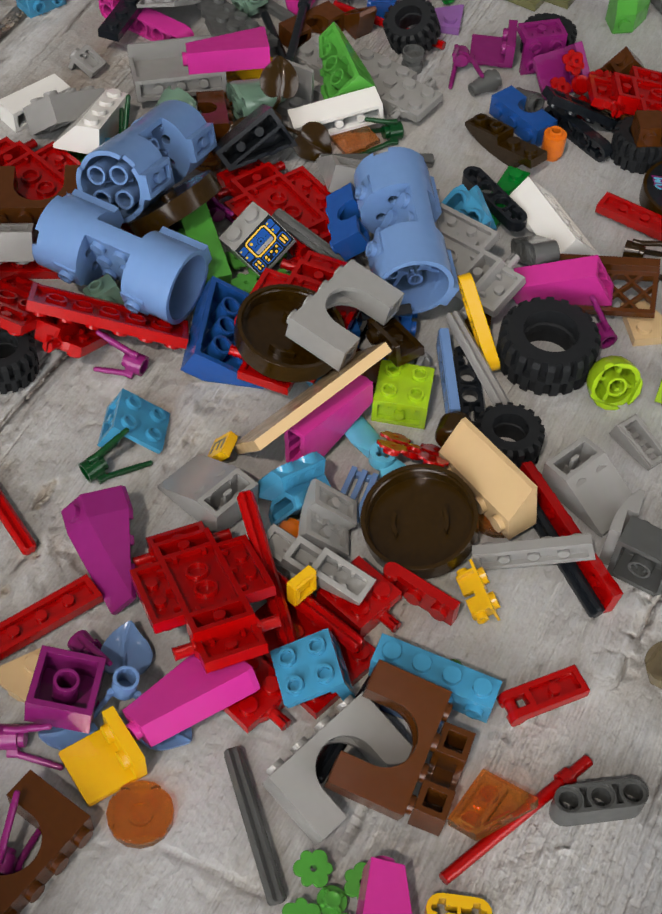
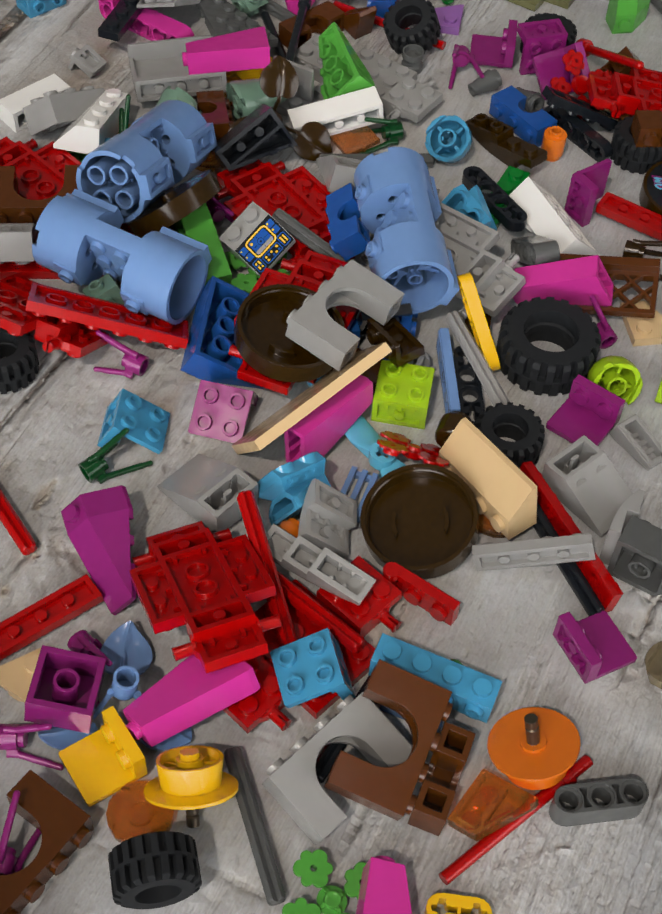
(154, 870): none -> black tyre
(190, 781): none -> yellow piece
(221, 411): none -> magenta bracket
(223, 446): yellow tile -> none
(301, 585): yellow tile -> none
(448, 139): none -> dark azure cylinder
(484, 602): yellow hinge -> none
(534, 747): none -> orange piece
(543, 694): red plate -> none
(585, 189): none -> magenta bracket
(586, 412): none -> magenta bracket
(590, 49): none -> red piece
(593, 645): none -> magenta bracket

